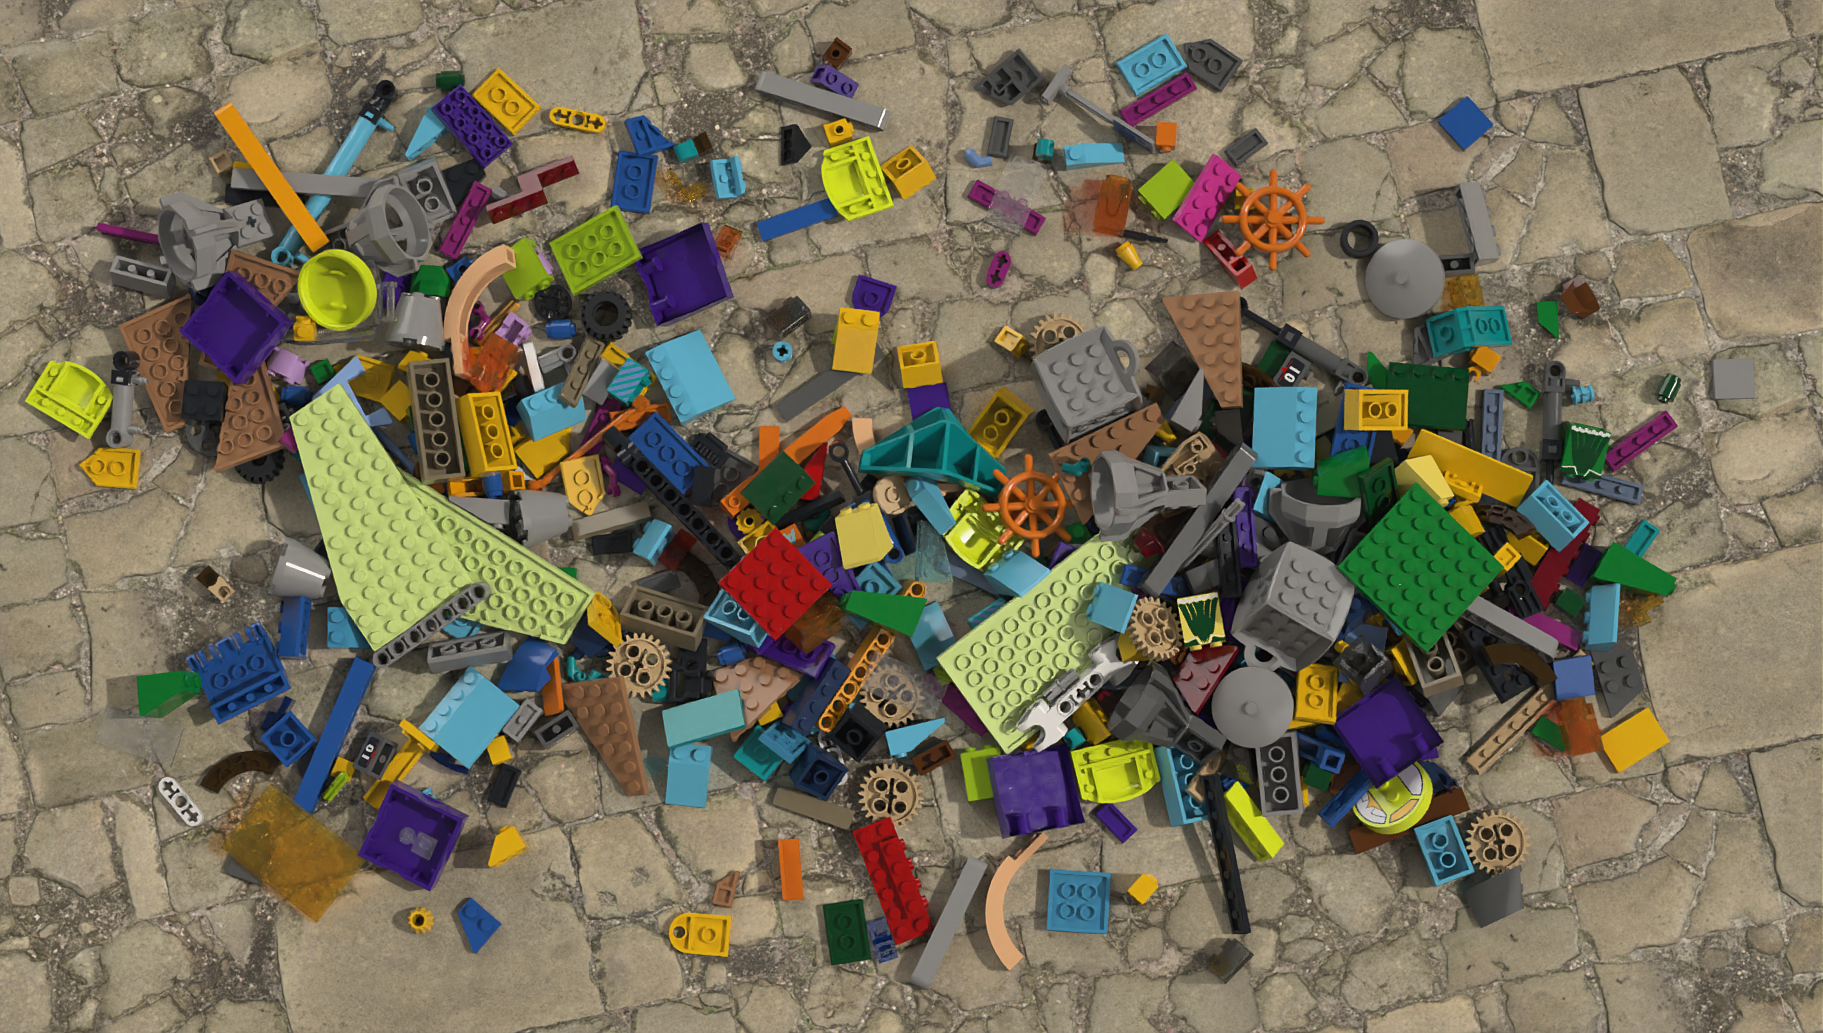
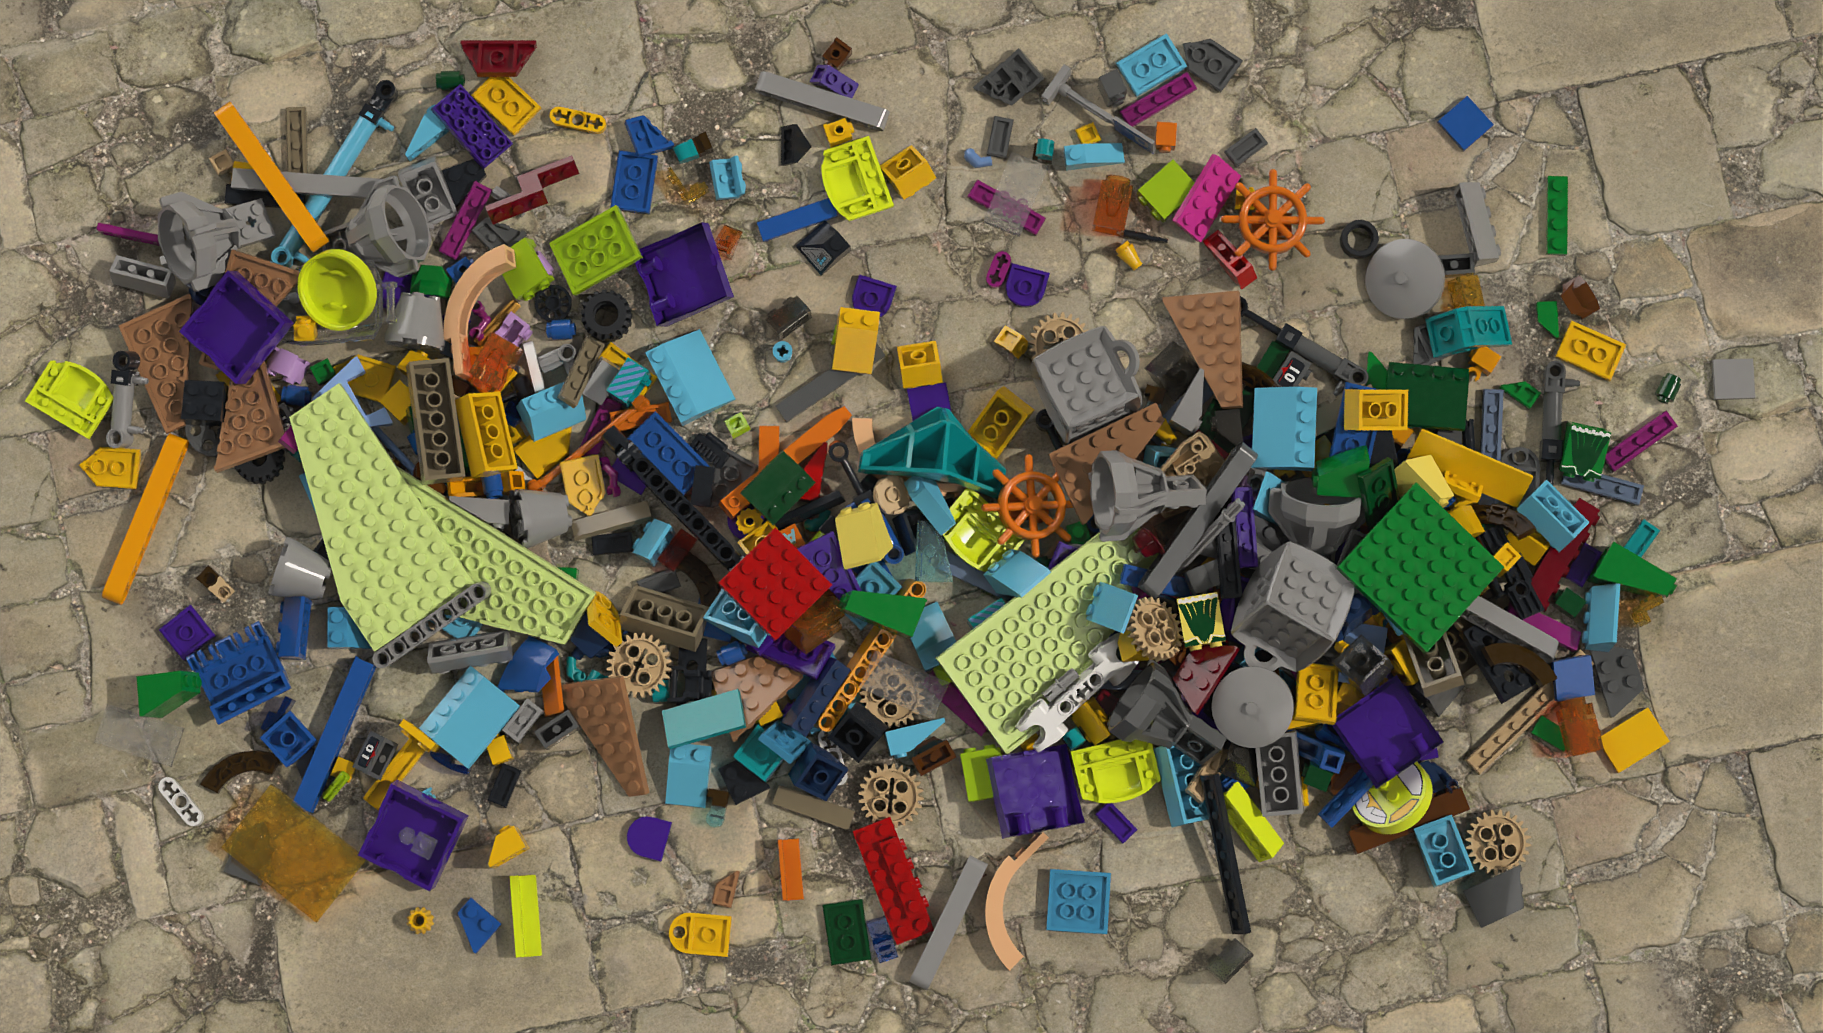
(145, 519): none -> light orange beam
(187, 632): none -> dark purple tile
(296, 139): none -> dark tan tile
(497, 234): none -> dark grey wing
(498, 57): none -> dark red wing
(525, 916): none -> neon yellow panel
(649, 837): none -> dark purple tile
(655, 765): clear light blue tile -> none
(717, 813): none -> leg
(737, 425): none -> lime tile
(741, 782): none -> black wing
(823, 247): none -> black slope
(1026, 285): none -> dark purple tile
(1078, 468): teal arm -> none
(1088, 134): none -> yellow tile
(1112, 88): none -> dark grey brick
(1143, 888): yellow brick -> none
(1557, 215): none -> green plate
(1588, 391): medium azure bush -> none
(1590, 350): none -> yellow tile

